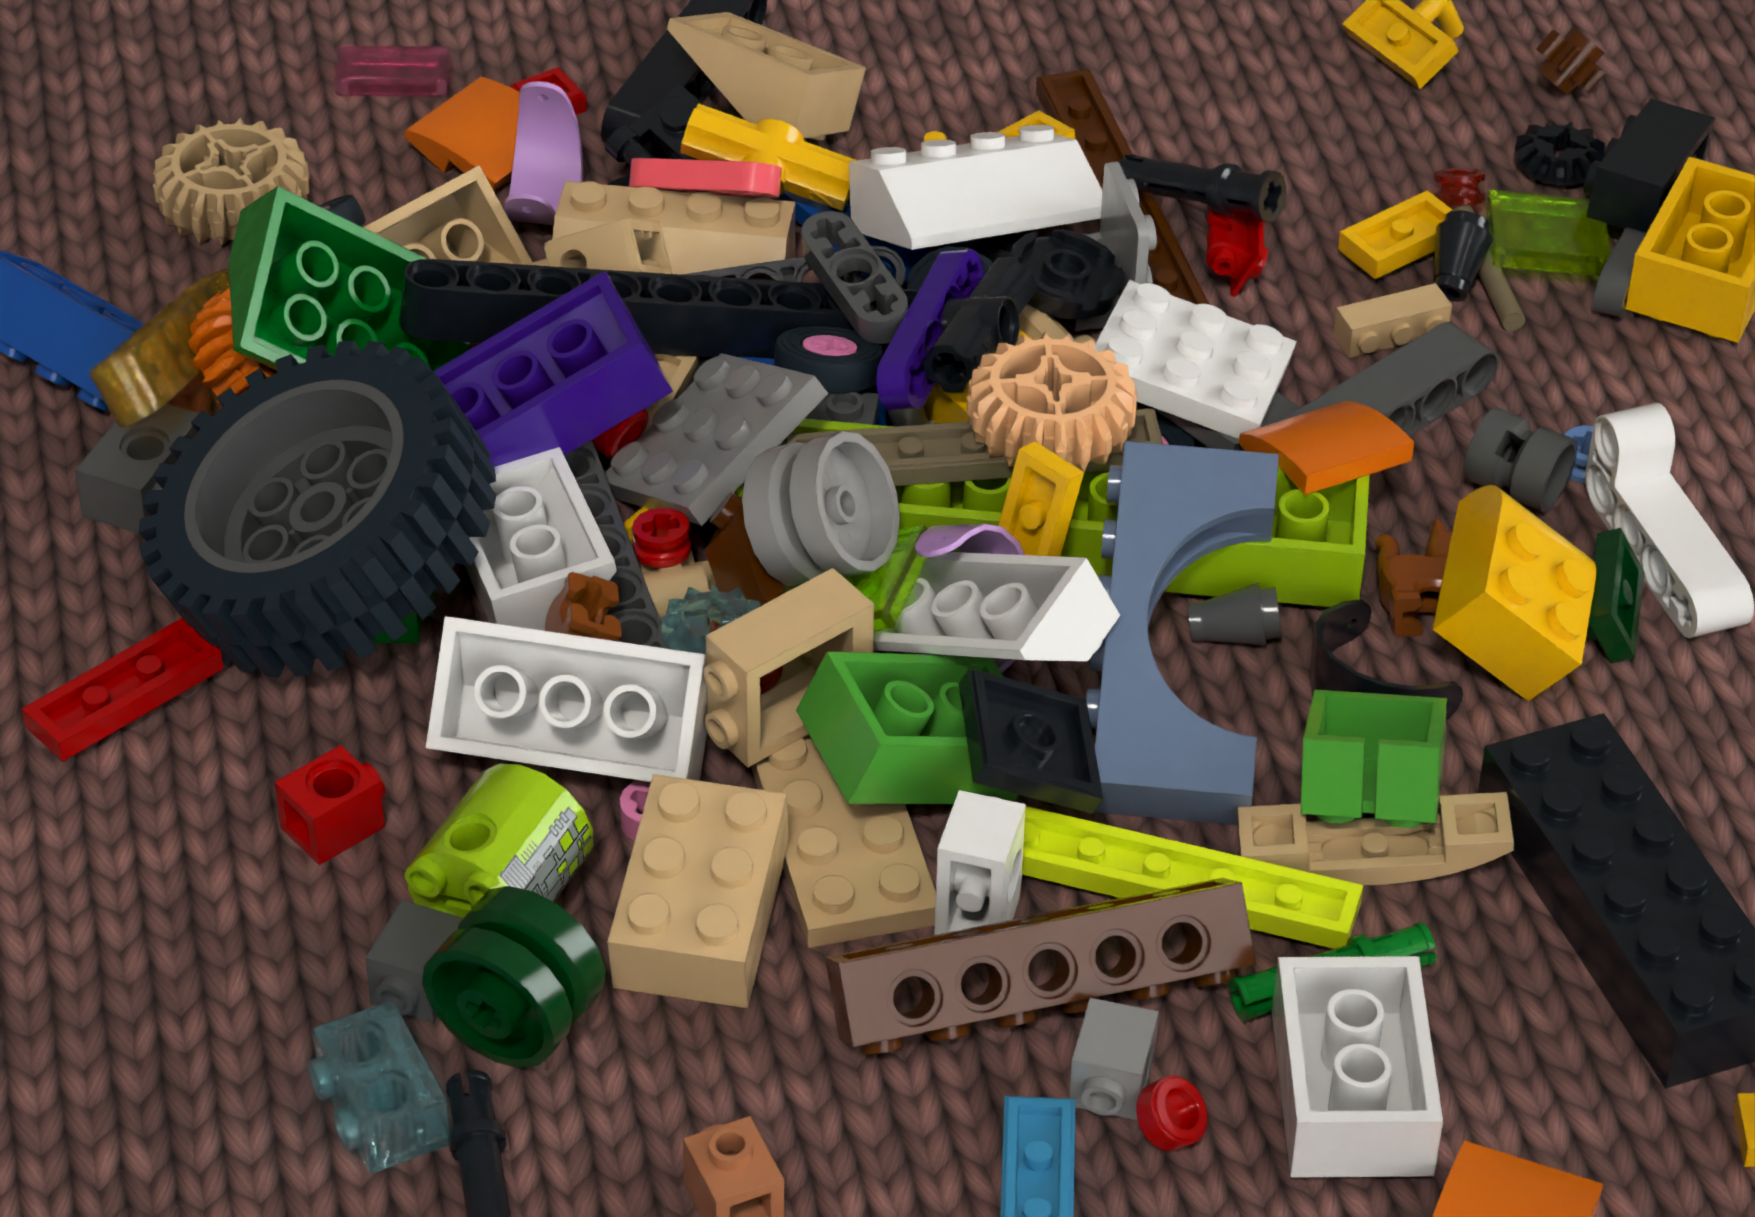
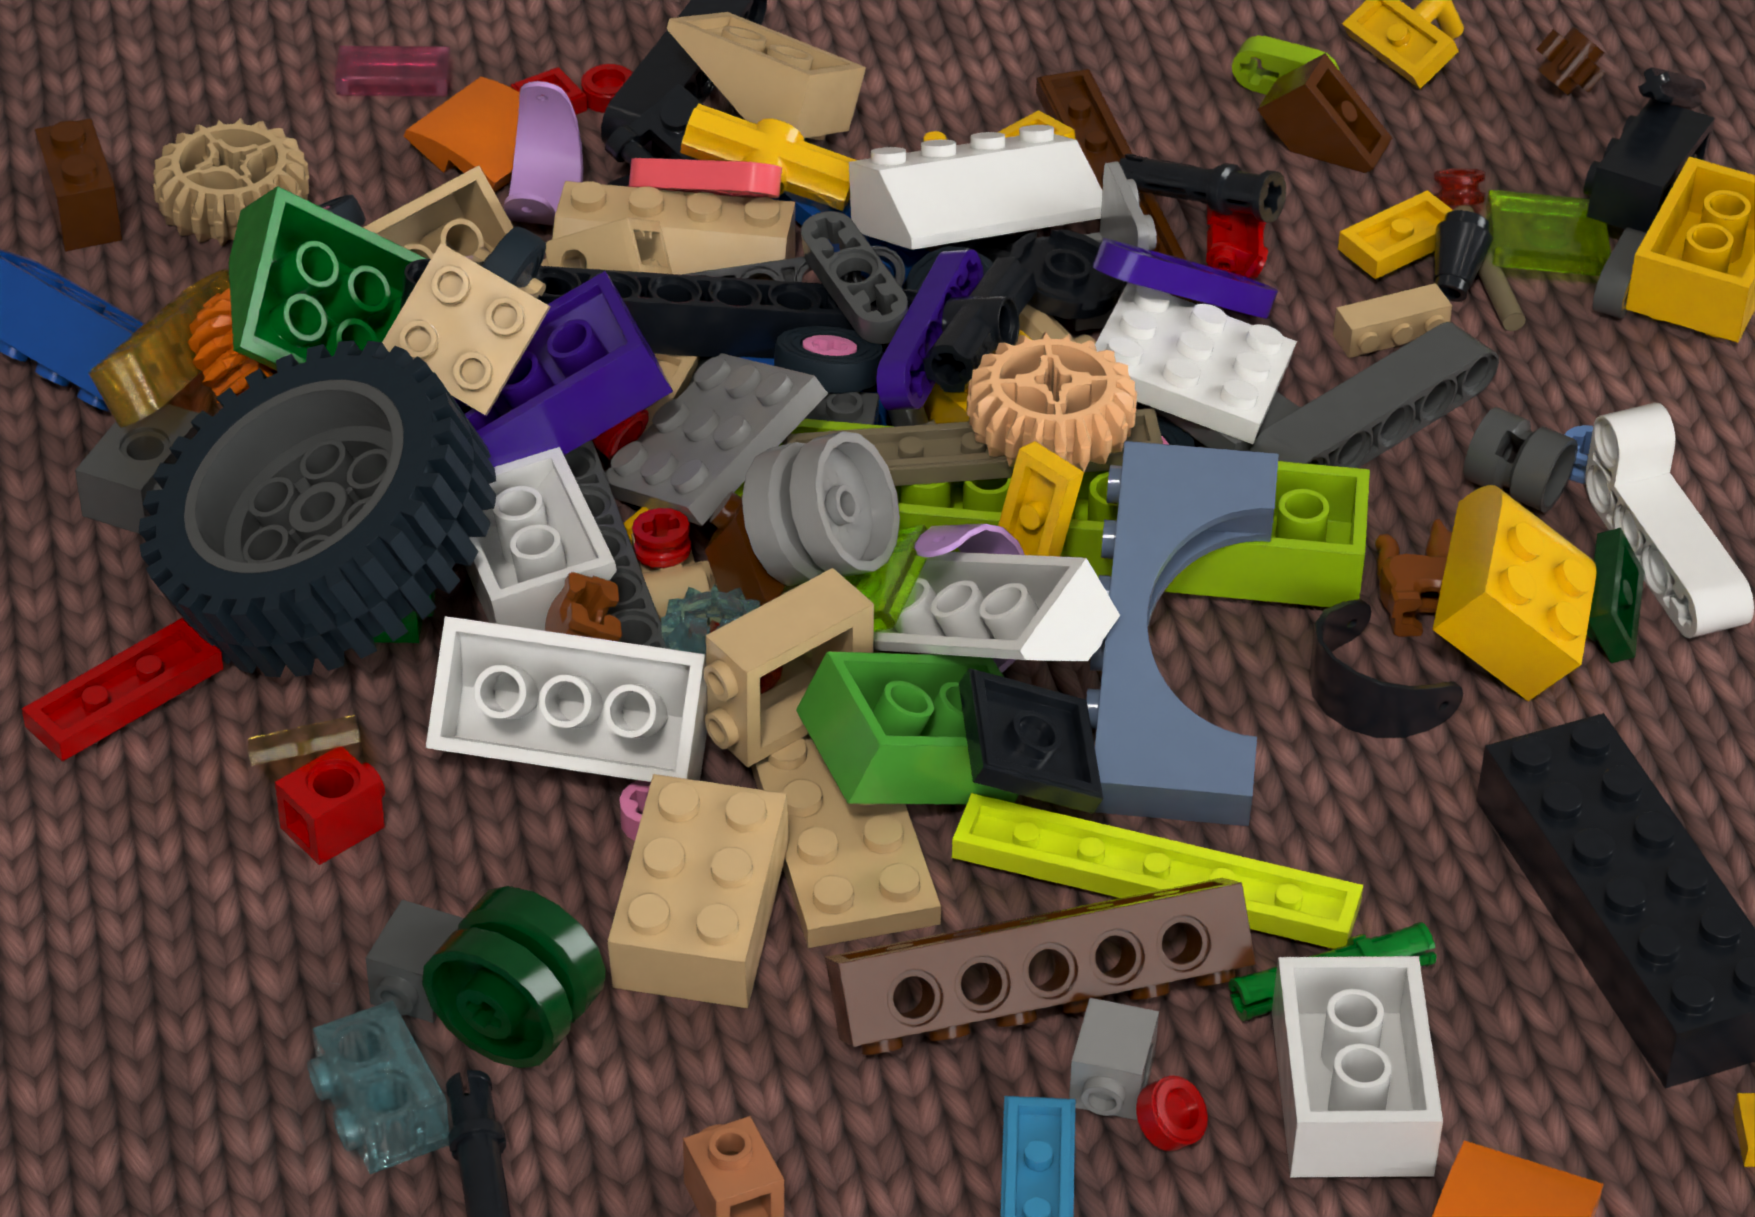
(78, 184): none -> reddish brown brick
(303, 740): none -> clear yellow piece
(475, 316): none -> tan plate
(504, 832): lime cylinder -> none
(602, 84): none -> red tile
(979, 863): white brick -> none
(1184, 278): none -> dark purple beam
(1237, 617): dark grey cone -> none
(1276, 57): none -> lime beam
(1324, 117): none -> reddish brown slope
(1332, 445): orange slope -> none
(1370, 852): tan slope -> none
(1373, 757): bright green piece -> none
(1537, 147): black gear -> none
(1672, 87): none -> black axle

